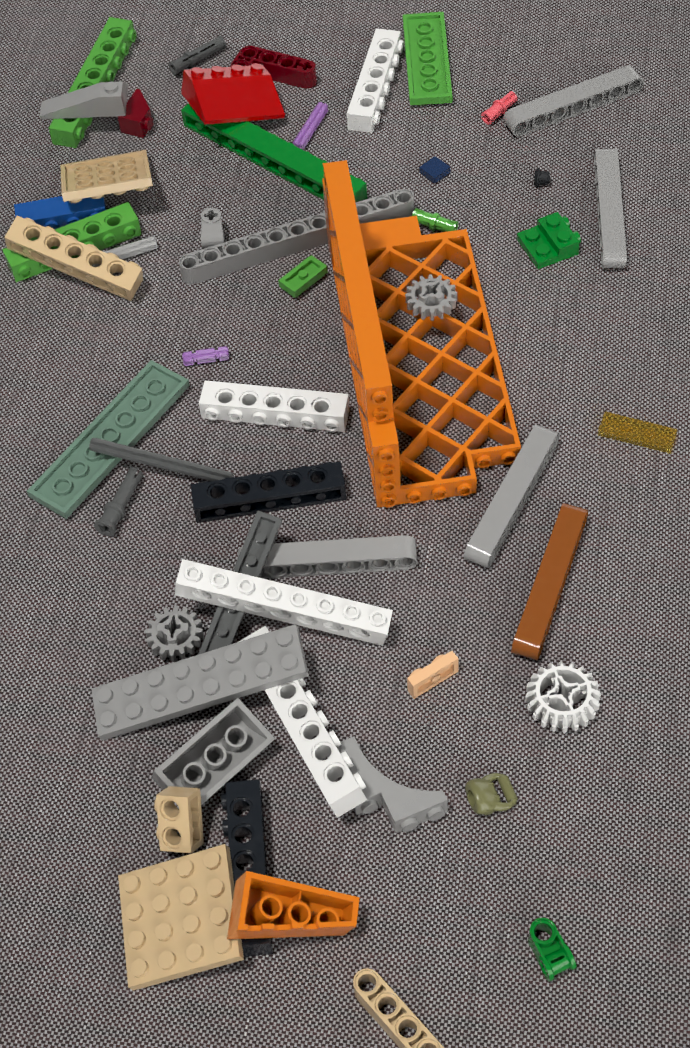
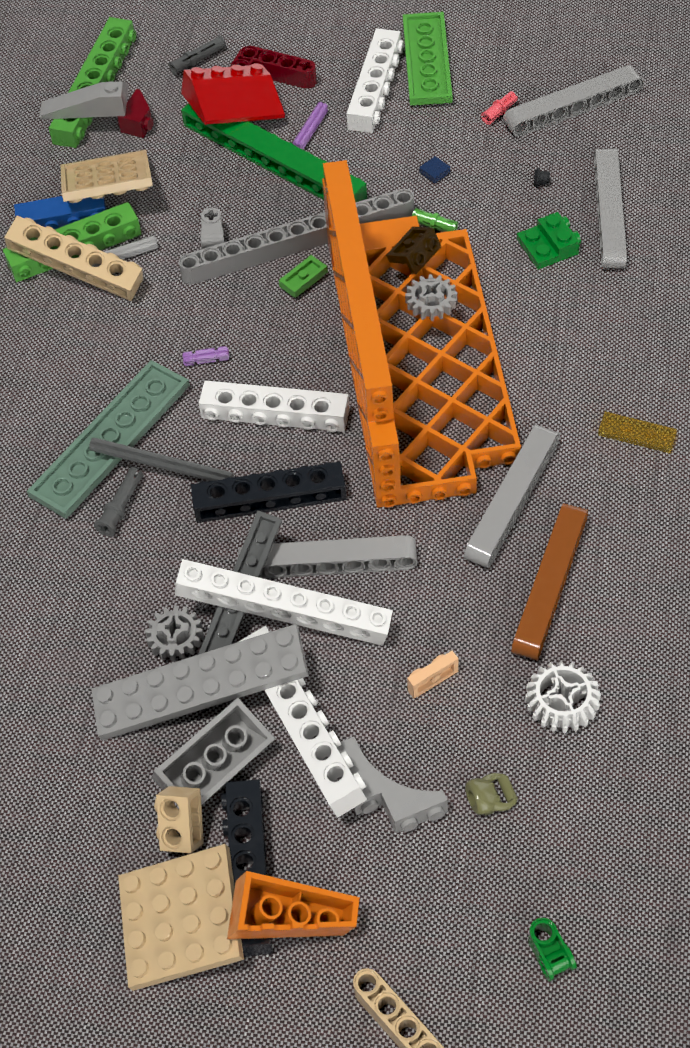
(415, 248): none -> dark brown bracket

